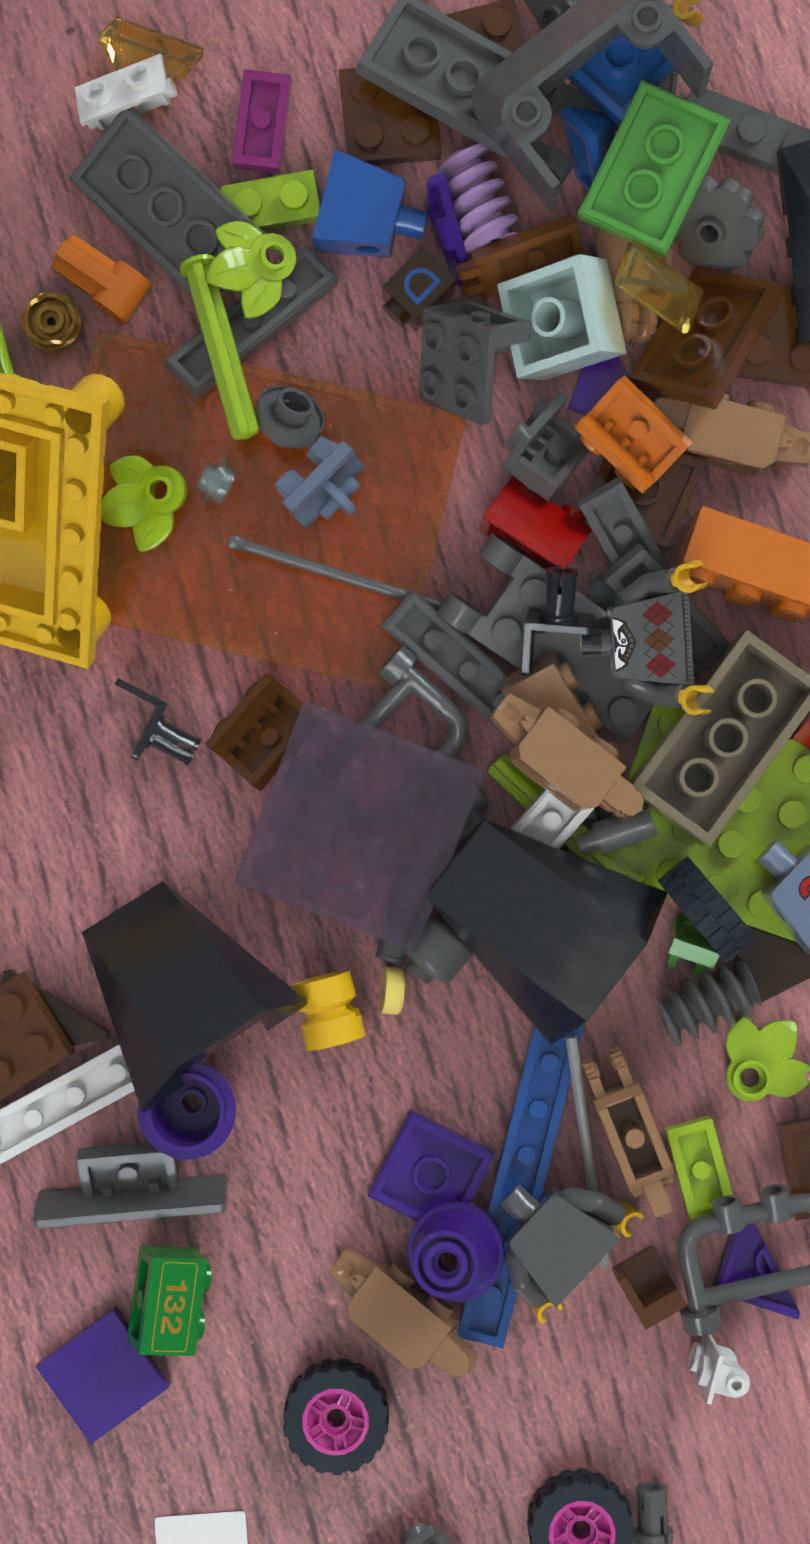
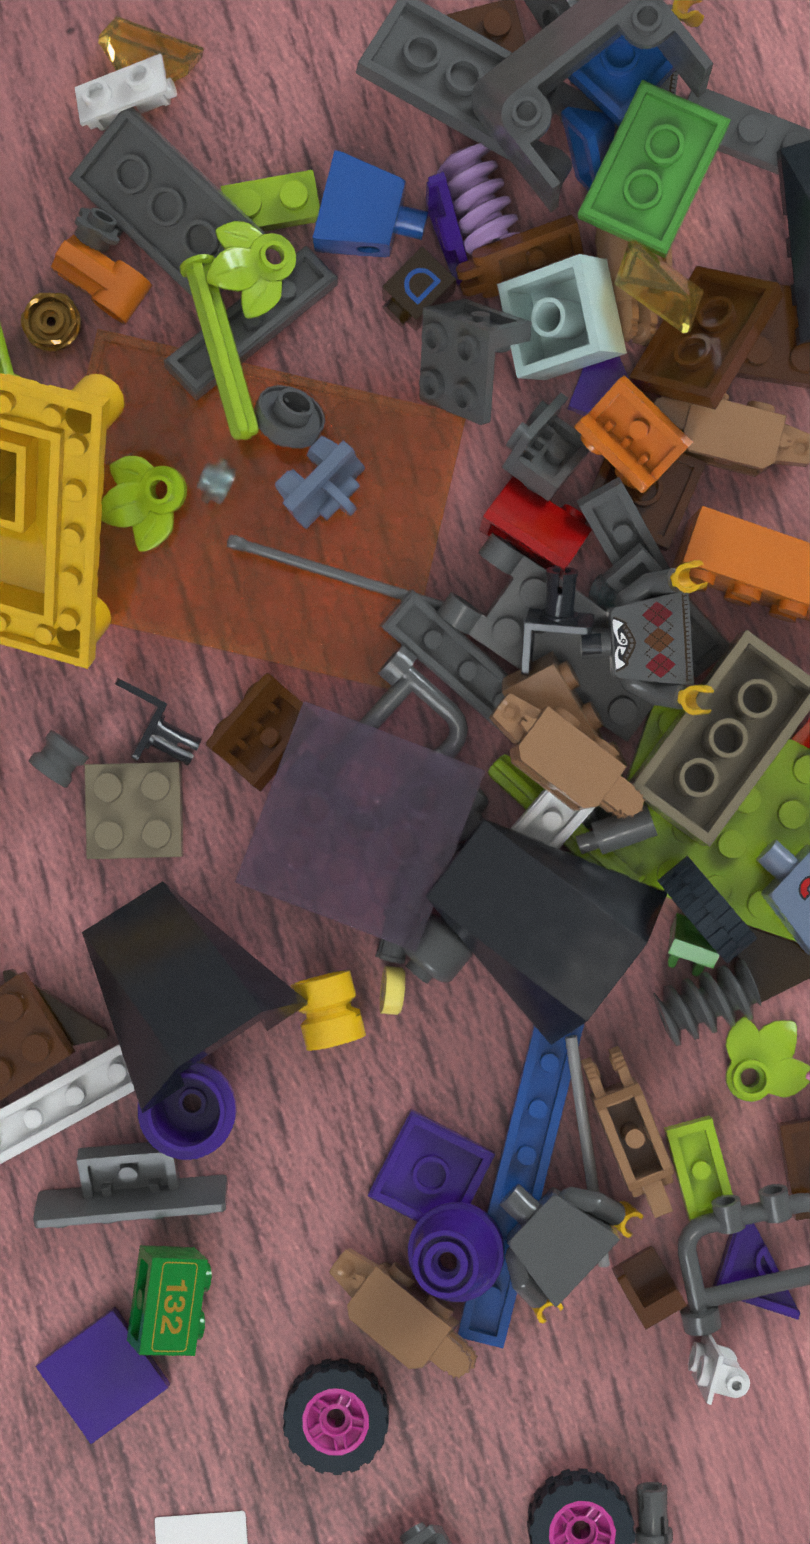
(58, 759): none -> dark grey wheel
(97, 229): none -> dark grey plate
(134, 810): none -> dark tan plate
(262, 121): magenta plate -> none
(384, 127): reddish brown plate -> none
(721, 226): dark grey plant -> none

